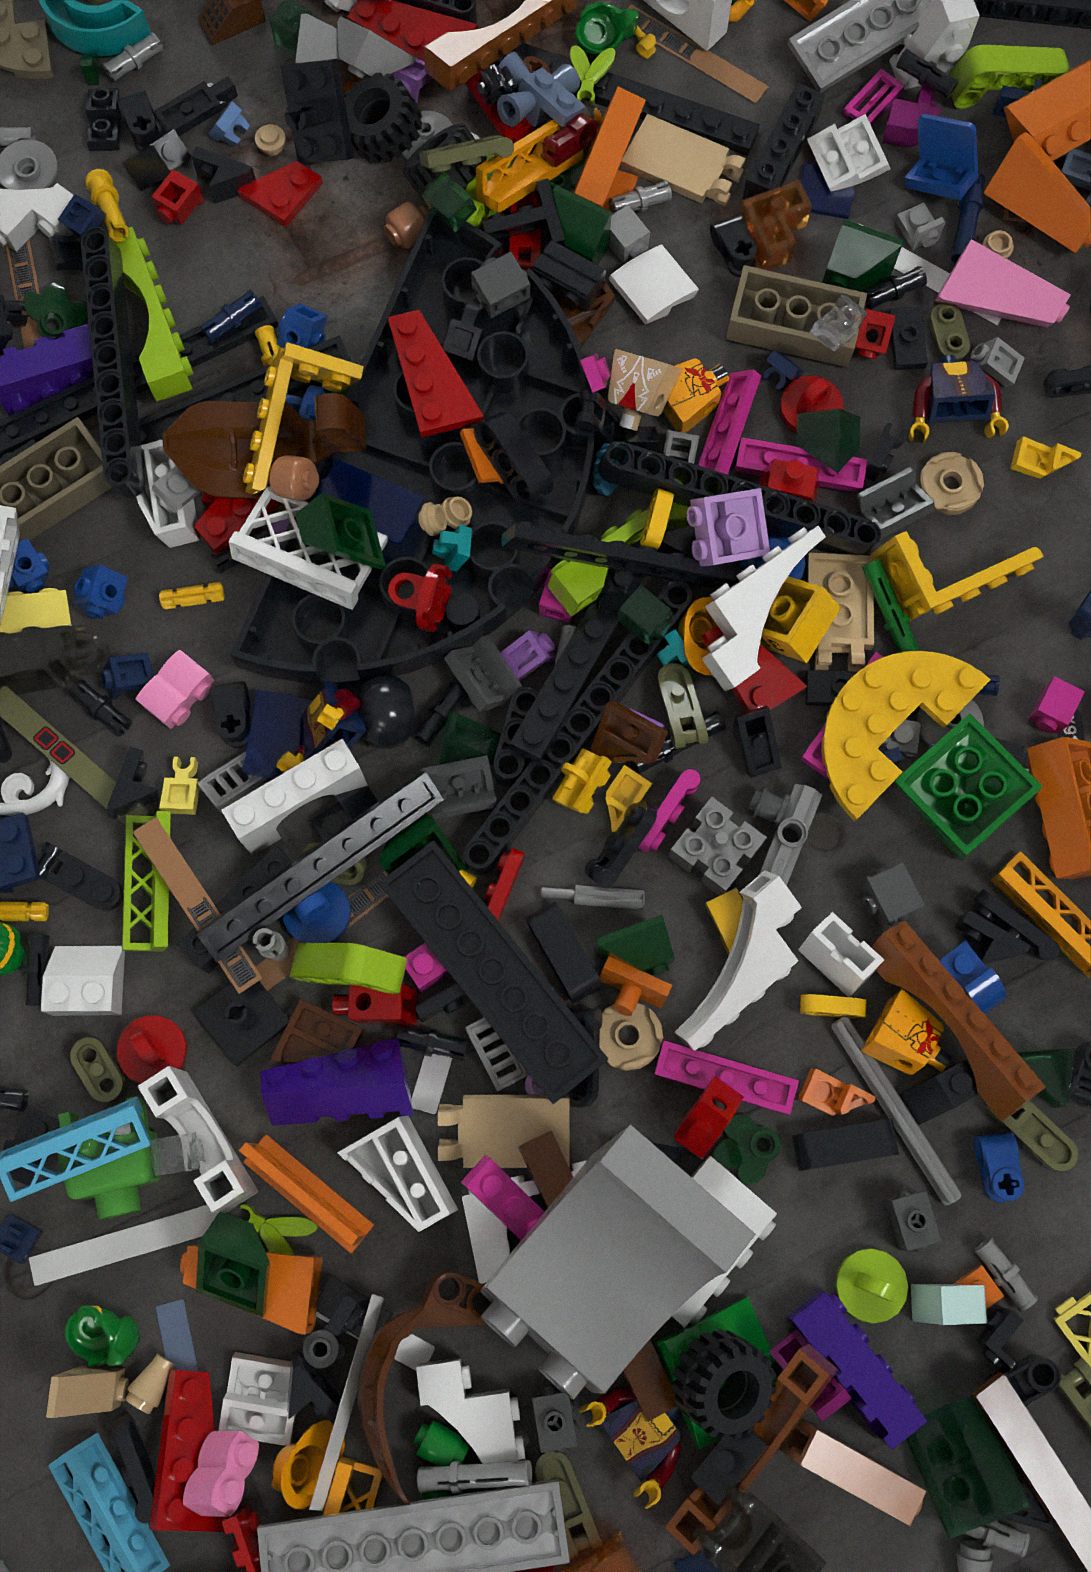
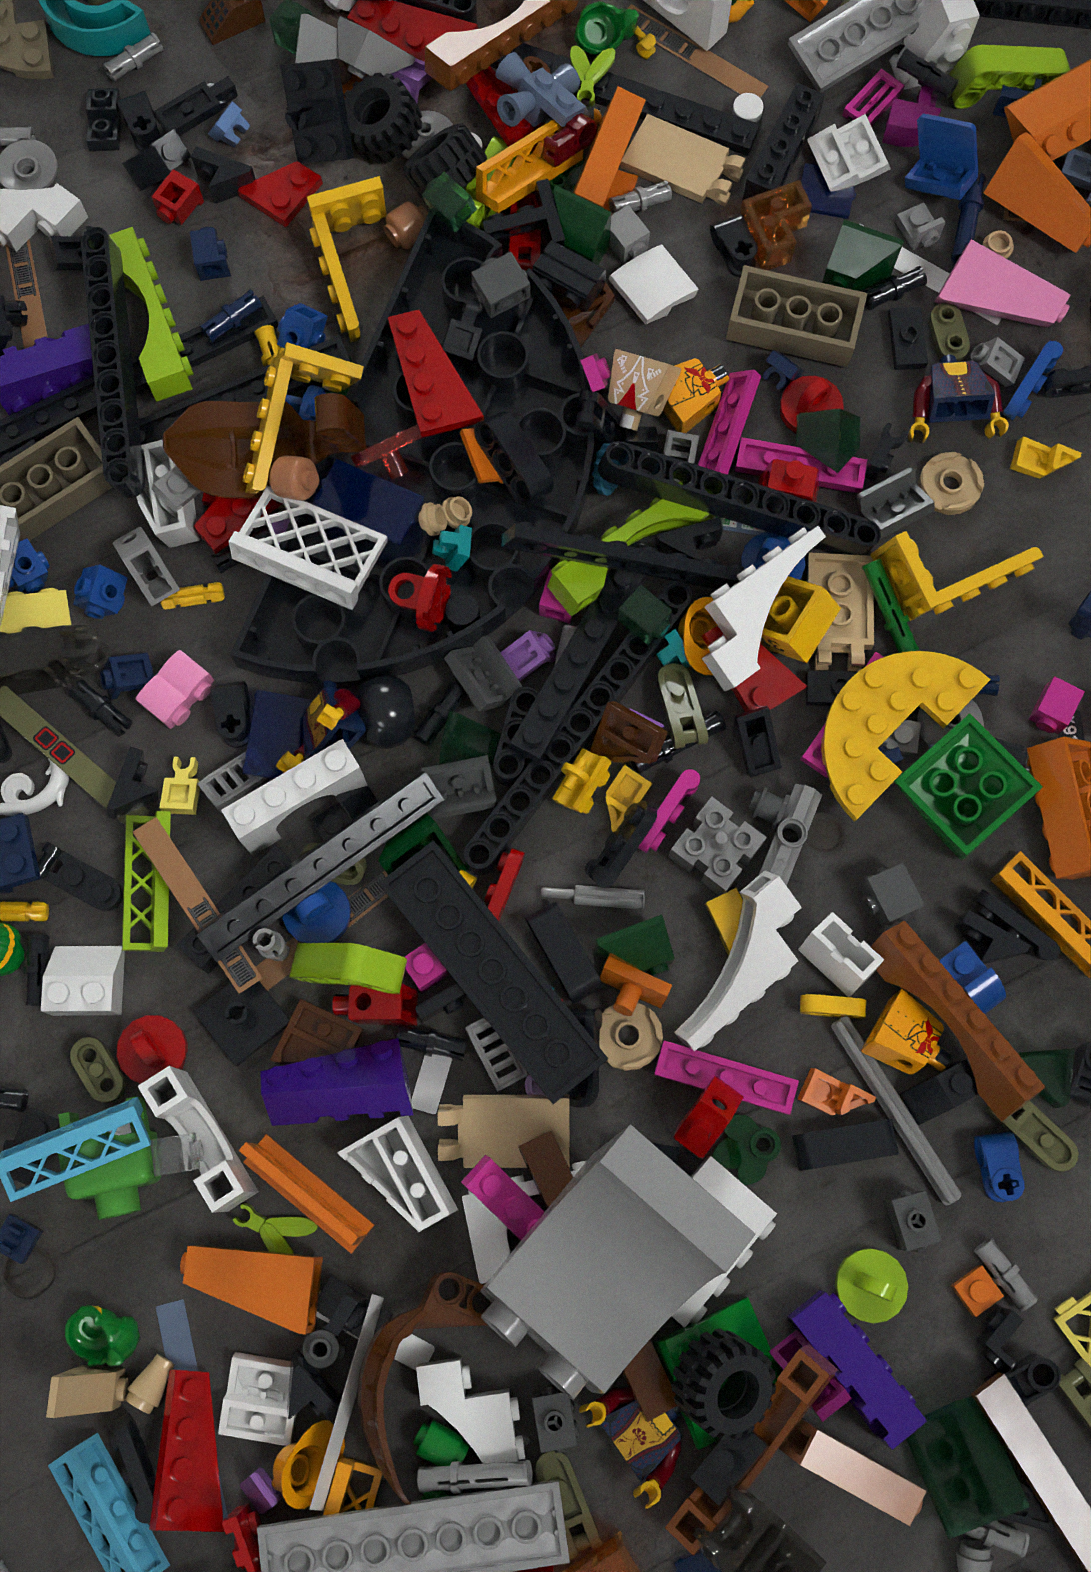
(56, 308): dark green plate -> none
(81, 215): dark blue bracket -> none
(90, 68): dark green tile -> none
(106, 198): yellow pin -> none
(121, 1245): white sticker -> none
(142, 558): none -> light grey torso
(209, 254): none -> dark blue brick
(221, 1473): bright pink brick -> none
(233, 1264): dark green slope -> none
(260, 1491): none -> medium lavender slope
(270, 139): tan plate -> none
(338, 212): none -> yellow bracket
(341, 530): dark green slope -> none
(388, 452): none -> clear red tile
(467, 152): olive plate -> none
(495, 83): black gear -> none
(657, 518): yellow beam -> none
(728, 527): lavender plate -> none
(748, 107): none -> white tile
(839, 324): clear bracket -> none
(882, 325): red brick -> none
(948, 1304): light aqua slope -> none
(1033, 380): none -> blue plate

